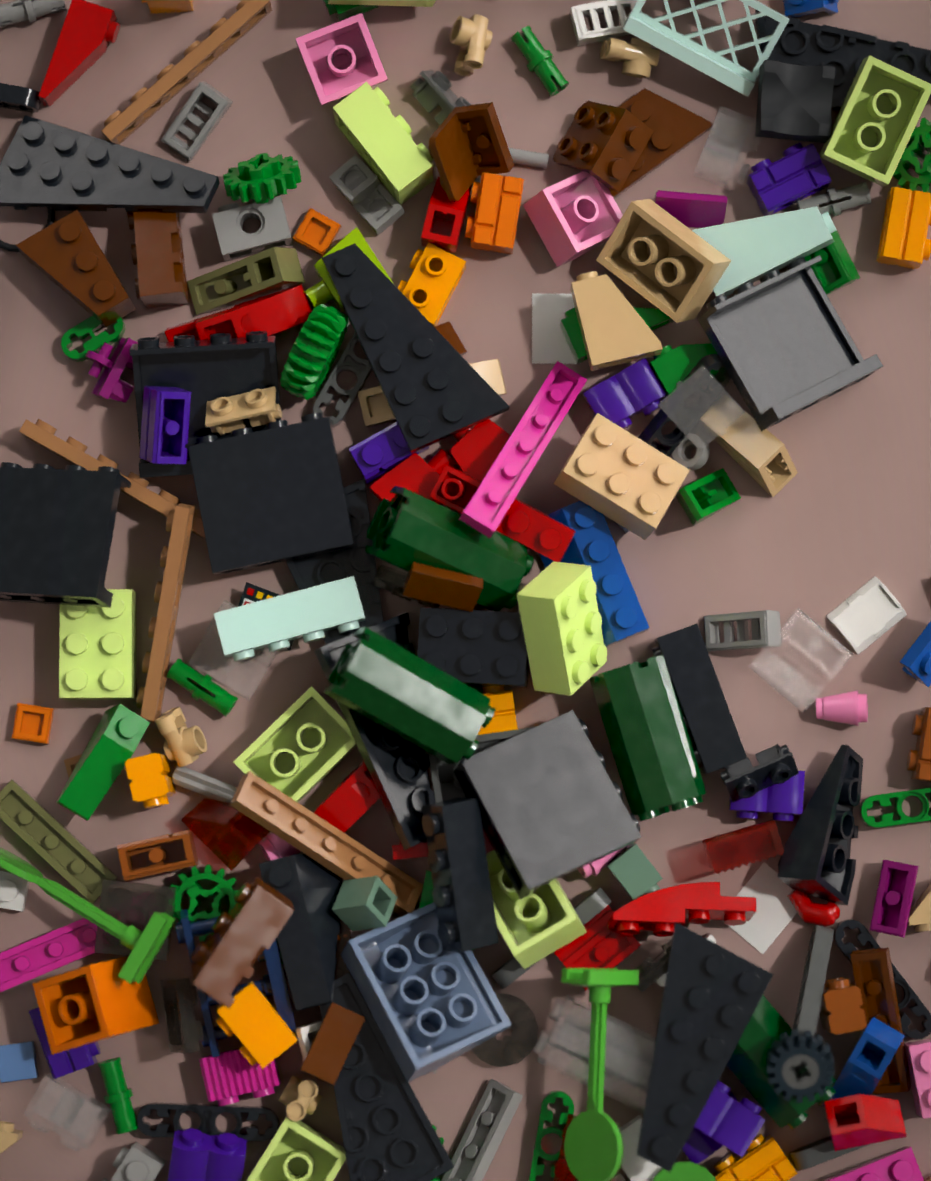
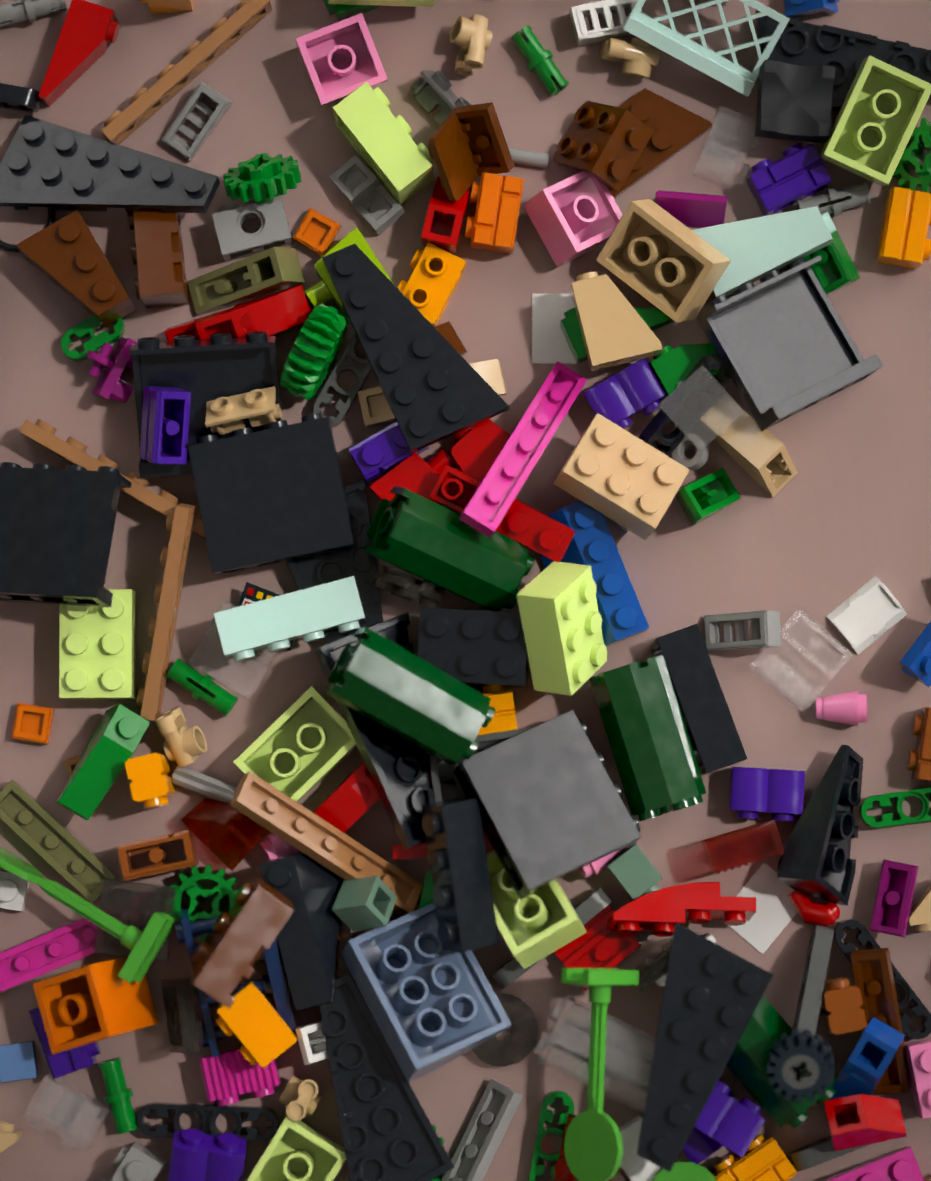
(332, 1043): reddish brown tile -> none
(442, 587): reddish brown tile -> none
(774, 767): black hinge -> none

